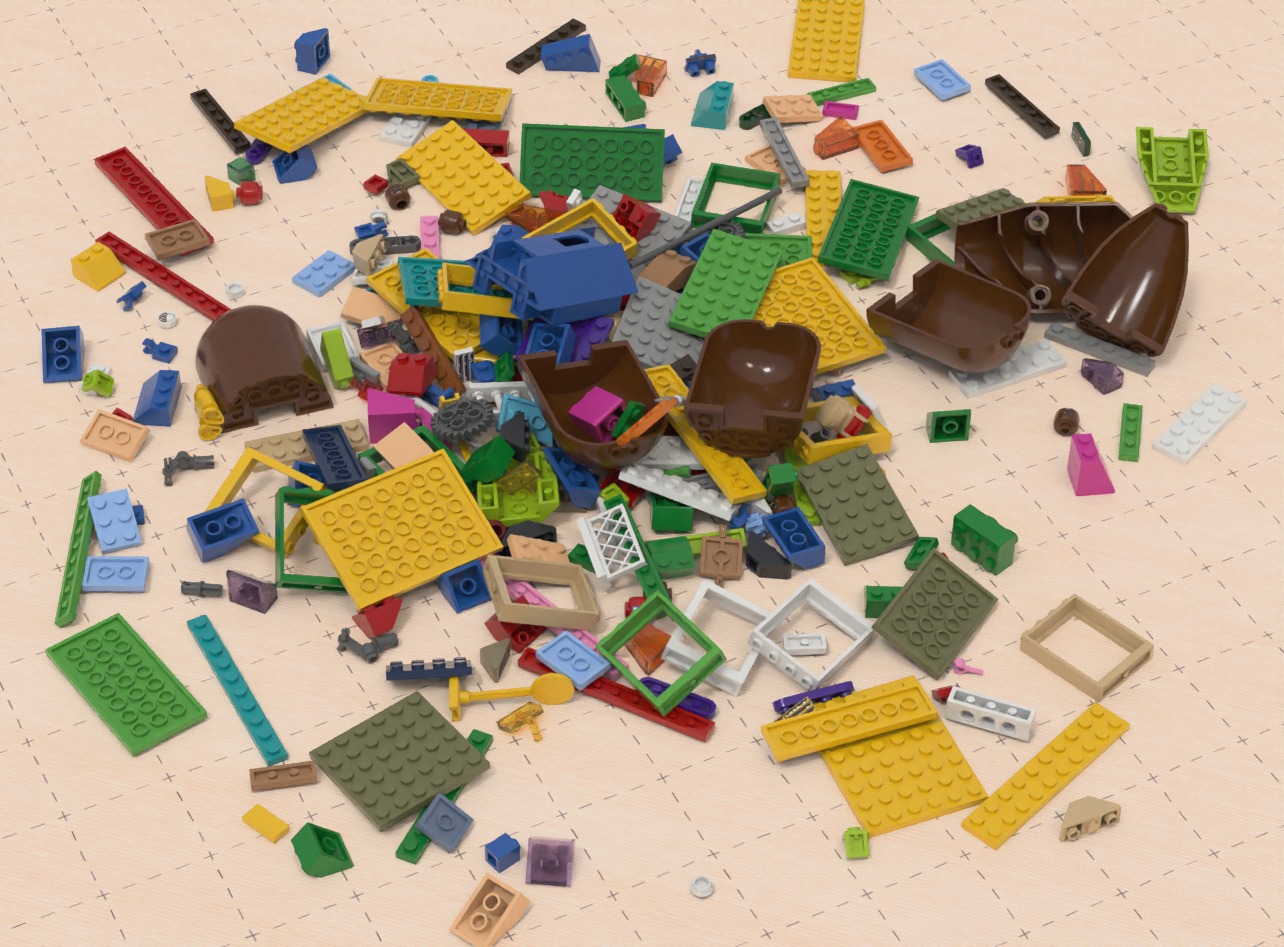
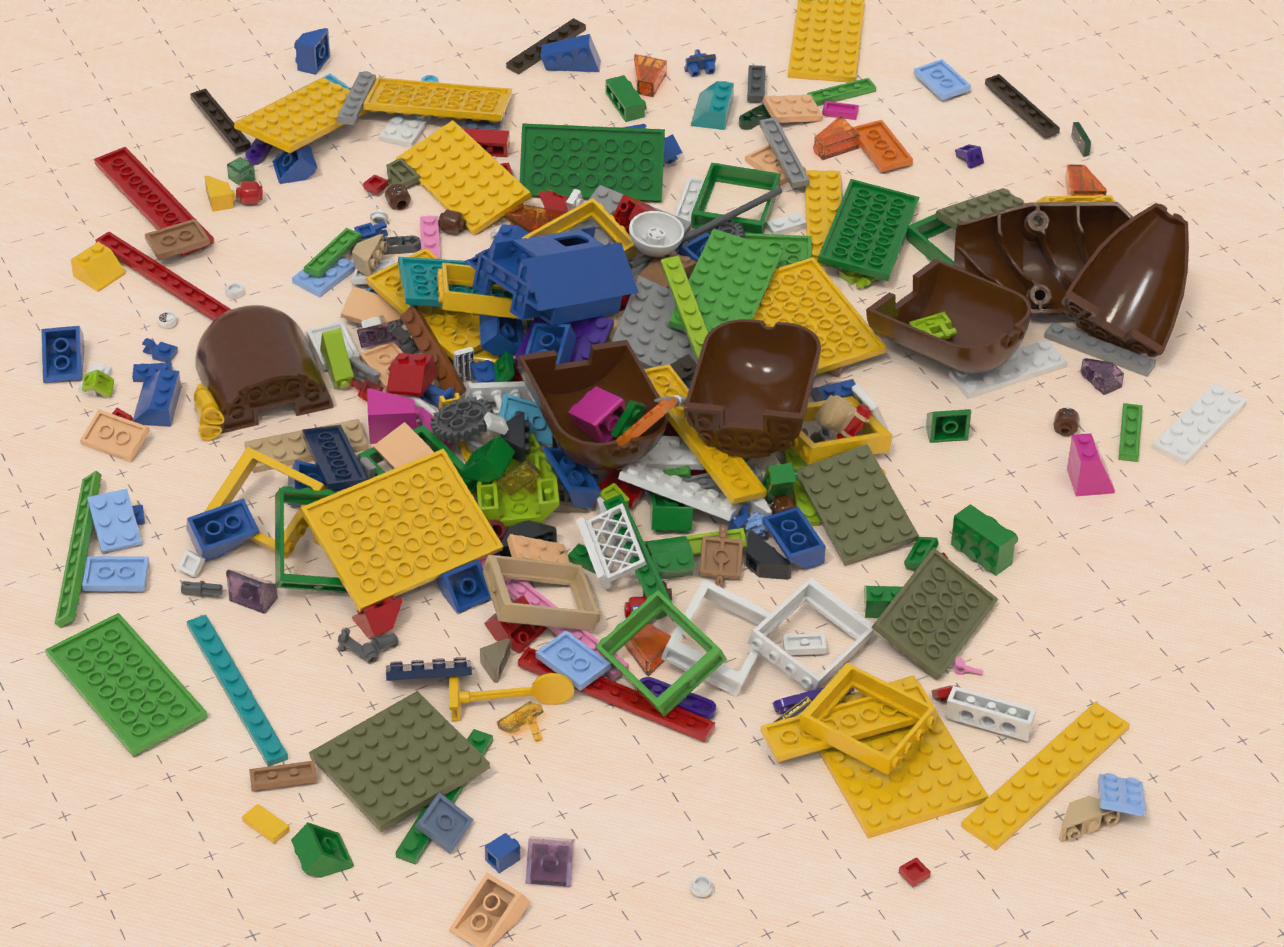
(133, 293): blue plate -> none
(143, 371): none -> blue plate
(183, 461): dark grey pin -> none
(191, 563): none -> white plate
(332, 252): none -> bright green tile
(354, 102): none -> light grey plate
(495, 423): none -> white plate
(626, 68): green plate -> none
(656, 233): none -> white piece
(685, 302): none -> lime plate
(756, 83): none -> dark grey plate
(855, 678): none -> yellow window
(856, 843): lime bracket -> none
(914, 872): none -> red plate
(936, 323): none -> lime plate
(1121, 794): none -> light blue plate
(1140, 648): tan window -> none
(1173, 167): lime wedge -> none

